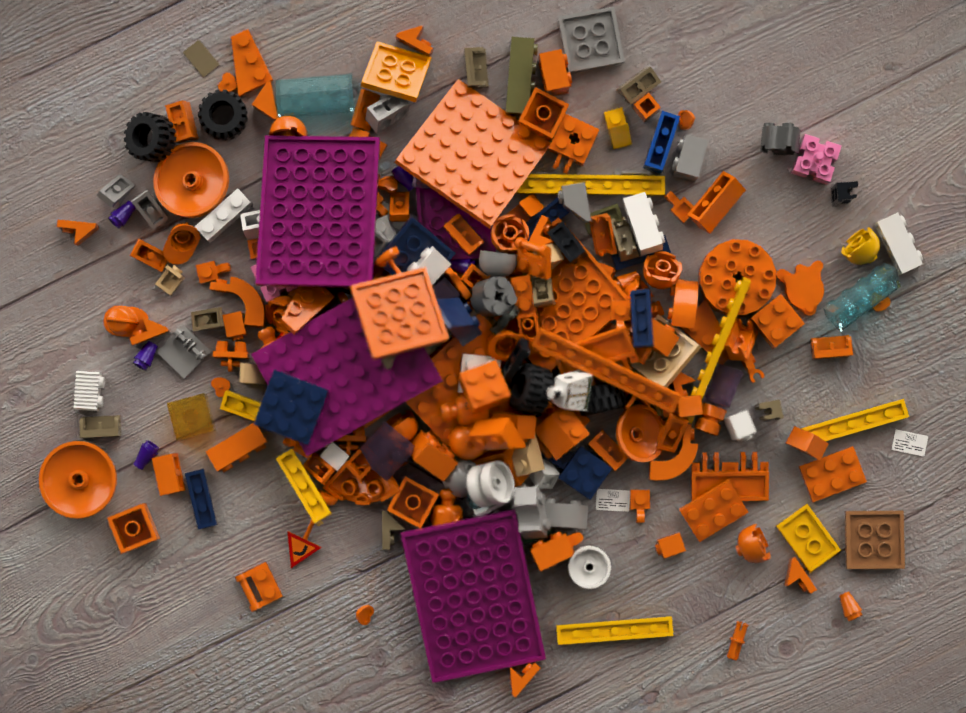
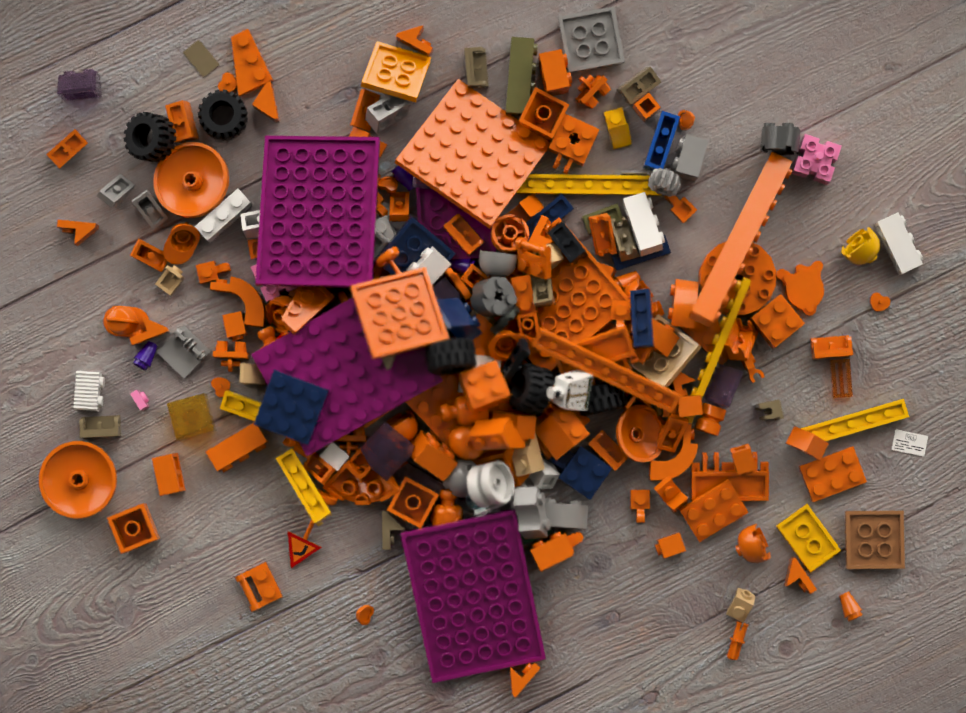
(67, 148): none -> orange hinge
(79, 85): none -> clear purple slope
(122, 214): dark purple cone -> none
(140, 399): none -> bright pink plate
(147, 451): dark purple cone -> none
(201, 499): dark blue plate -> none
(207, 319): dark tan slope -> none
(288, 127): orange cylinder -> none
(315, 95): clear light blue slope -> none
(450, 356): none -> black tyre
(575, 201): light grey slope -> none
(589, 89): none -> orange hips
(600, 565): white wheel -> none
(613, 500): white sticker -> none
(614, 630): yellow plate -> none
(662, 270): orange cylinder -> none
(664, 182): none -> light grey gear
(671, 494): none -> orange slope
(716, 202): orange brick -> none
(740, 239): none -> orange brick
(740, 426): white brick -> none
(741, 605): none -> tan bracket
(743, 459): none -> orange brick
(841, 192): black hinge -> none
(841, 383): none -> clear orange tile
(862, 296): clear light blue slope -> none

